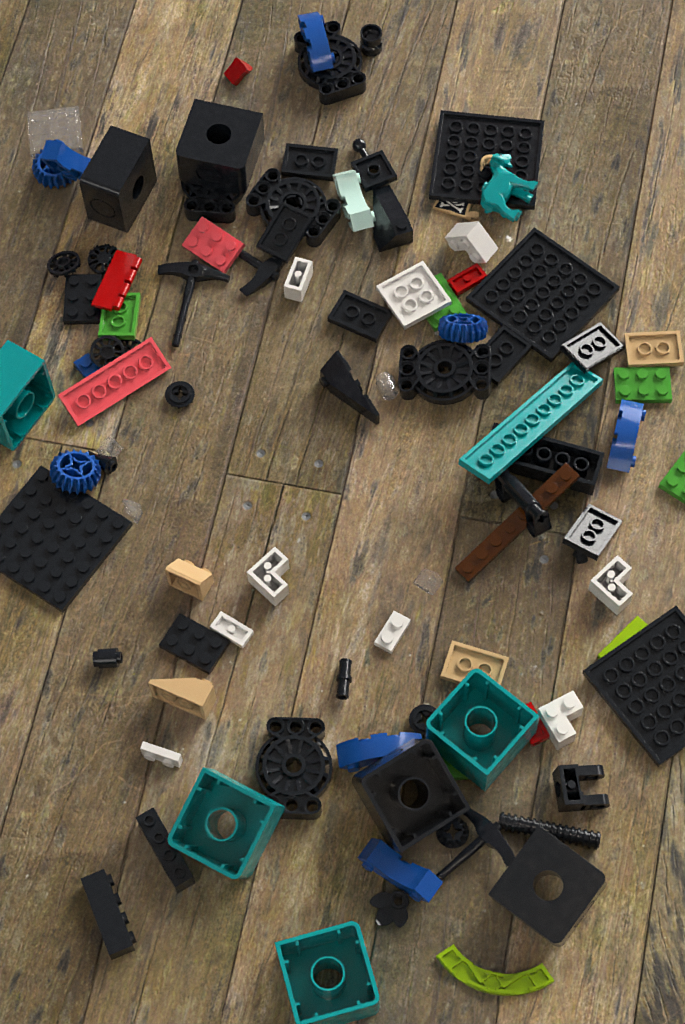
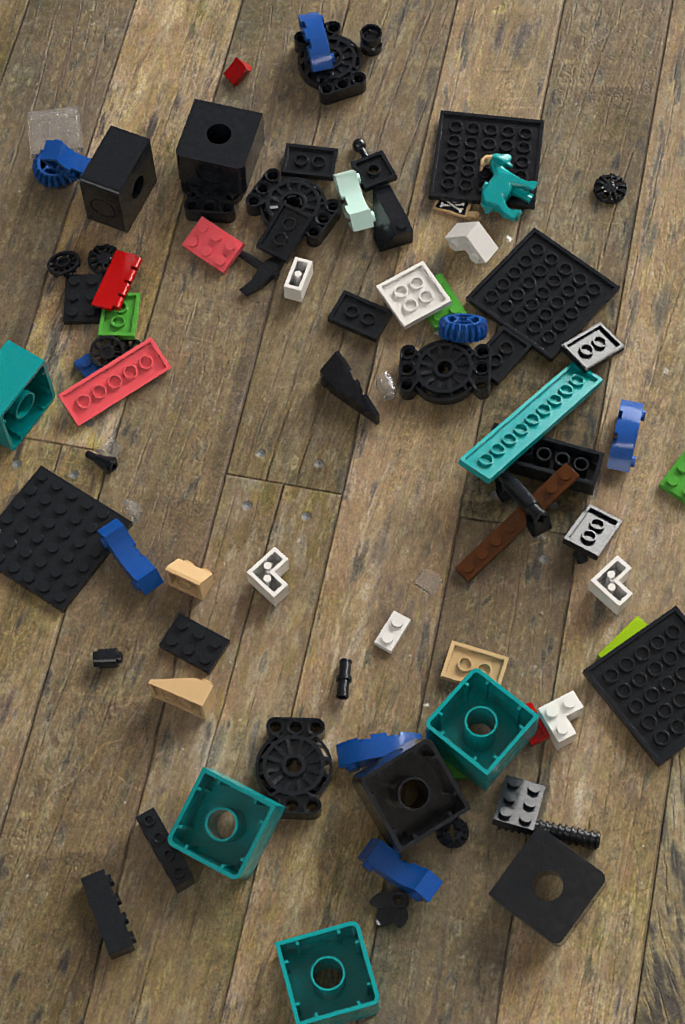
(75, 471): blue gear -> none
(136, 566): none -> blue brick
(167, 757): white plate -> none
(174, 389): black gear -> none
(193, 273): black piece -> none
(231, 629): white plate -> none
(416, 717): black gear -> none
(466, 279): red plate -> none
(488, 834): black piece -> none
(490, 981): lime tile -> none
(518, 805): none -> black plate
(568, 790): black brick -> none
(610, 188): none -> black wheel
(642, 384): bright green plate -> none
(653, 349): tan plate -> none

